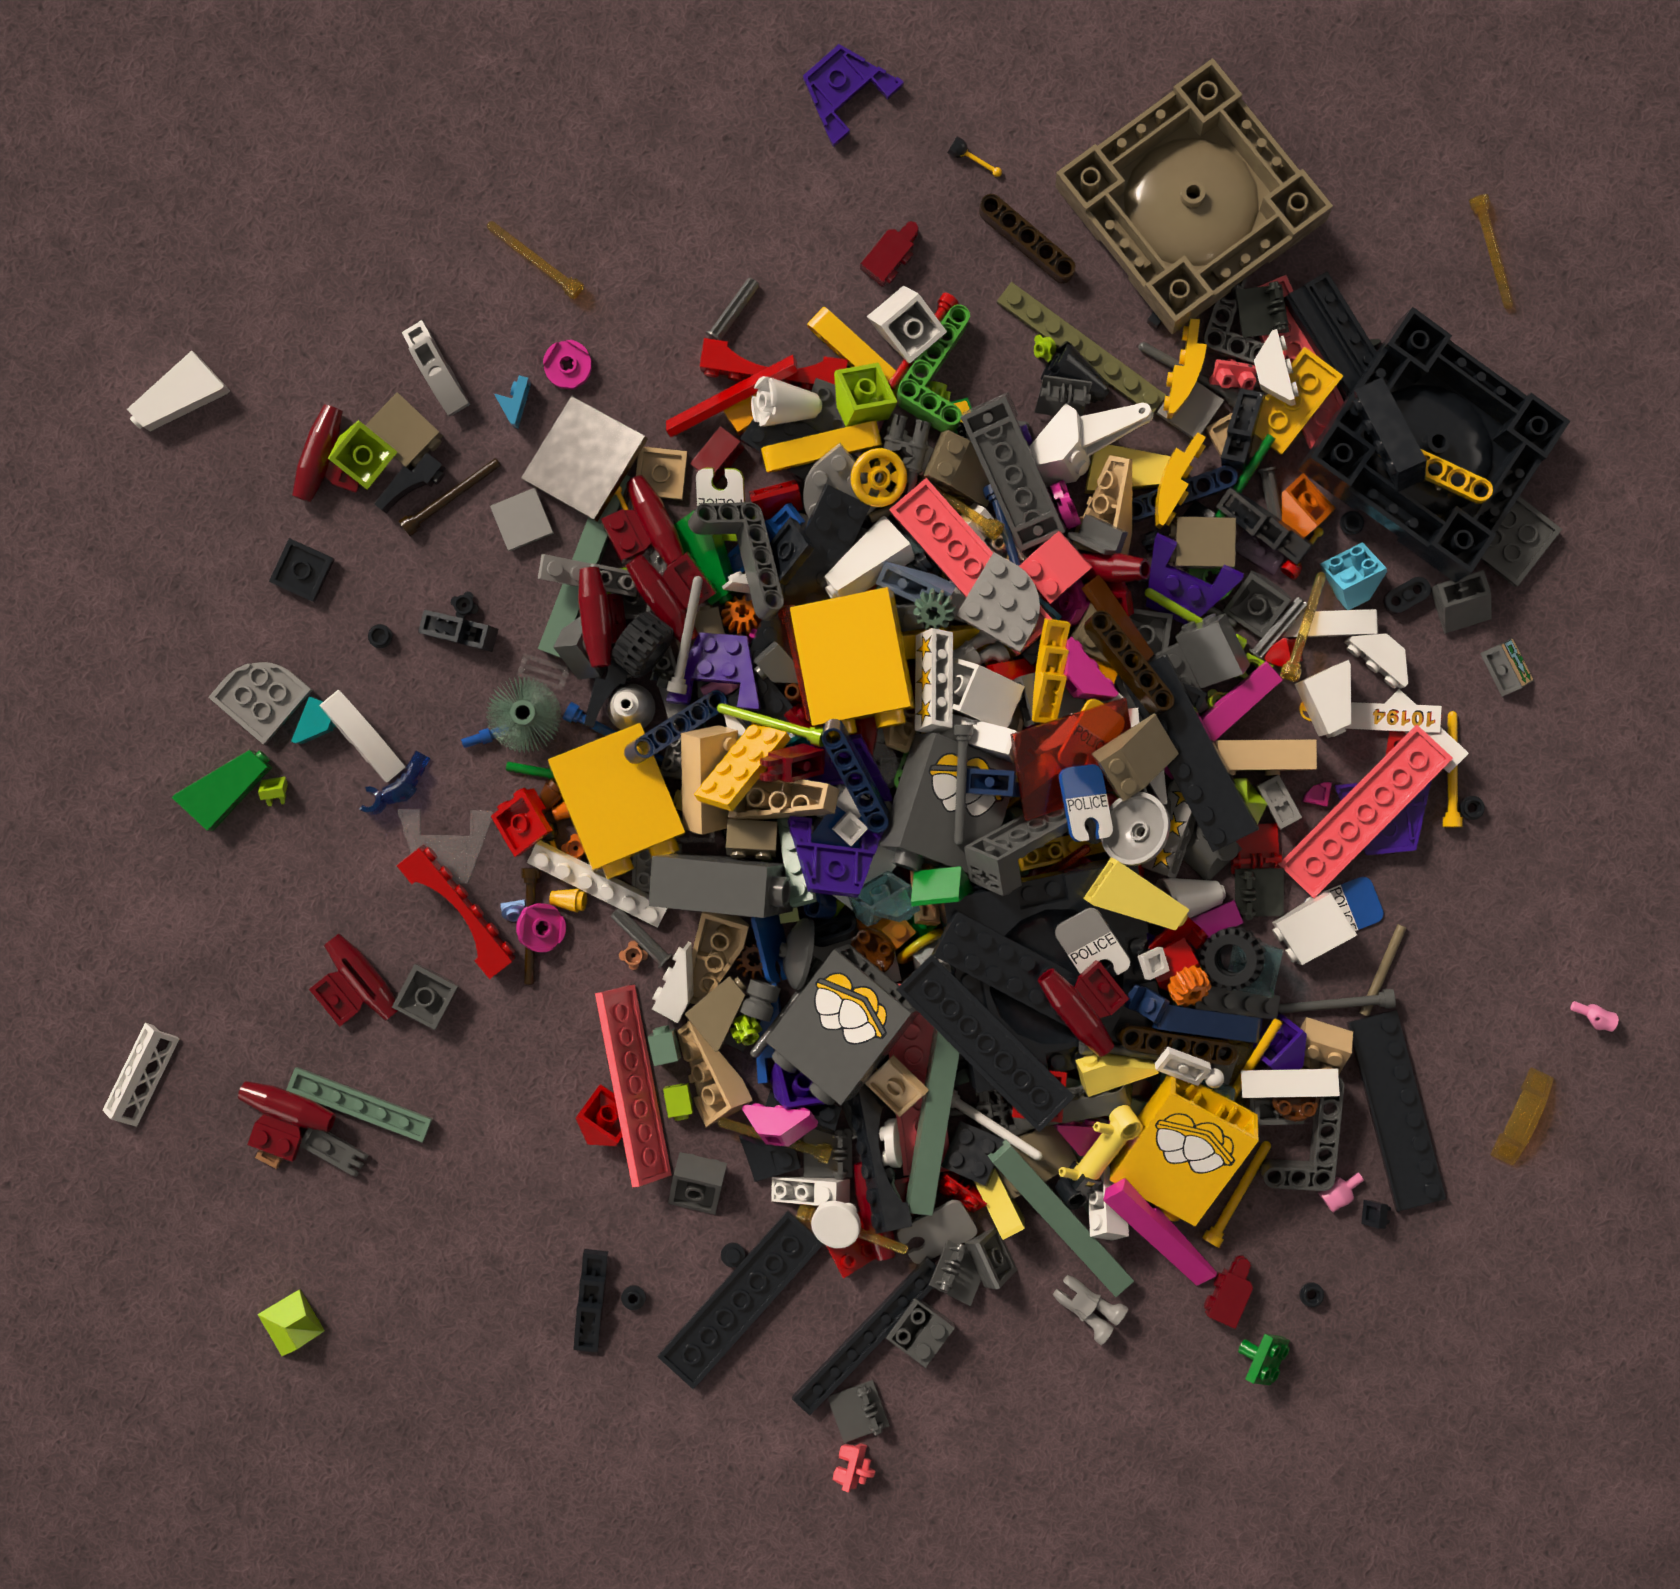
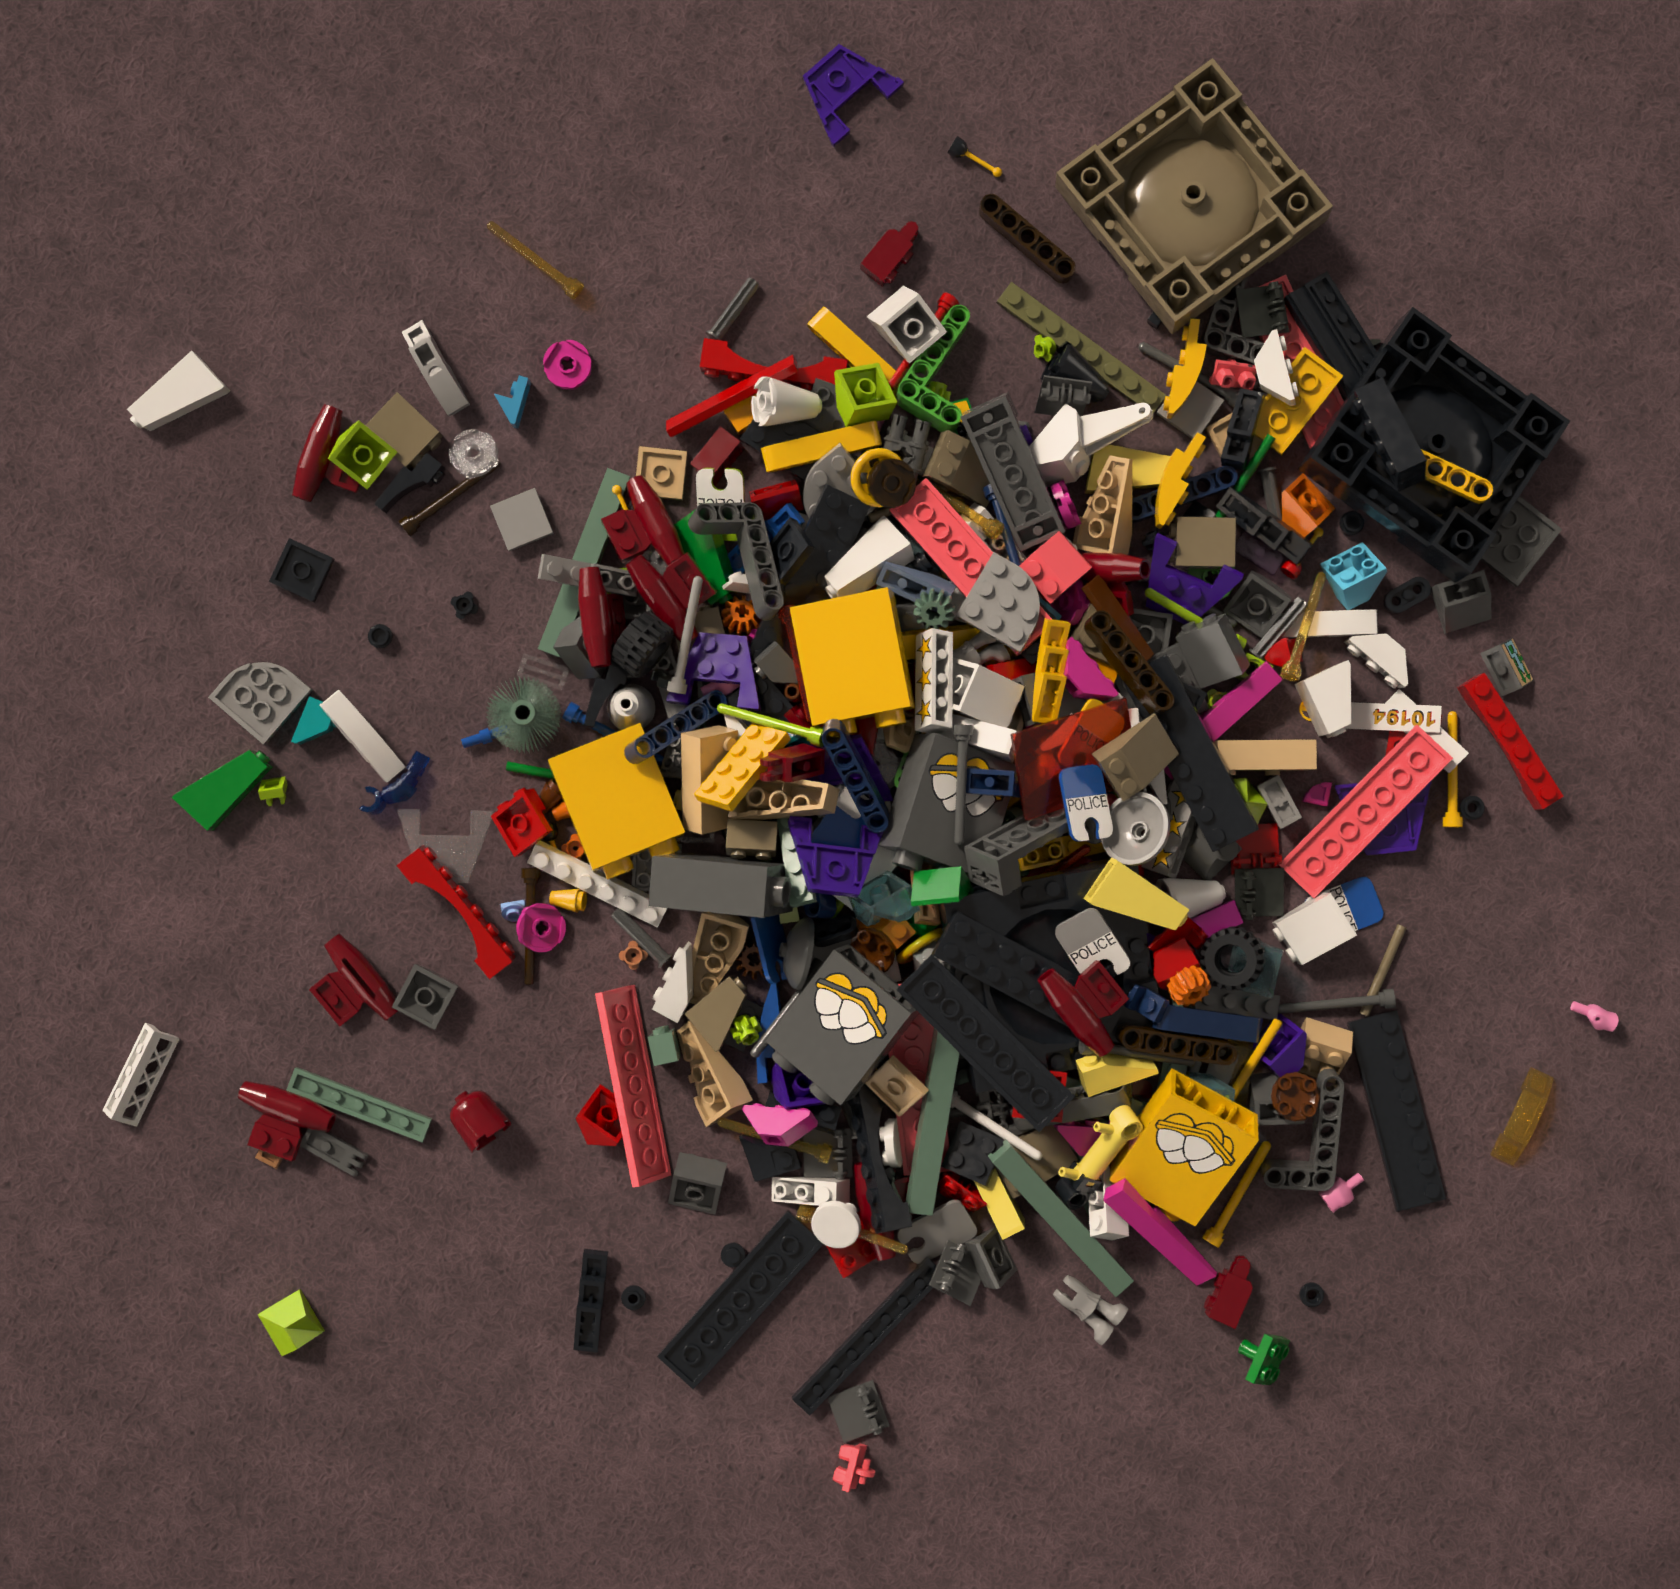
(458, 630): black slope -> none
(473, 466): none -> clear plate
(477, 1119): none -> dark red cylinder
(584, 458): tile -> none
(678, 1101): lime brick -> none
(760, 1000): dark grey wheel -> none
(849, 828): white tile -> none
(891, 483): none -> dark brown tile
(921, 1331): dark grey slope -> none
(1099, 536): dark grey panel -> none
(1153, 963): white tile -> none
(1188, 1068): white plate -> none
(1290, 1083): white sticker -> none
(1375, 1214): black tile -> none
(1480, 205): clear yellow piece -> none
(1493, 712): none -> red arch

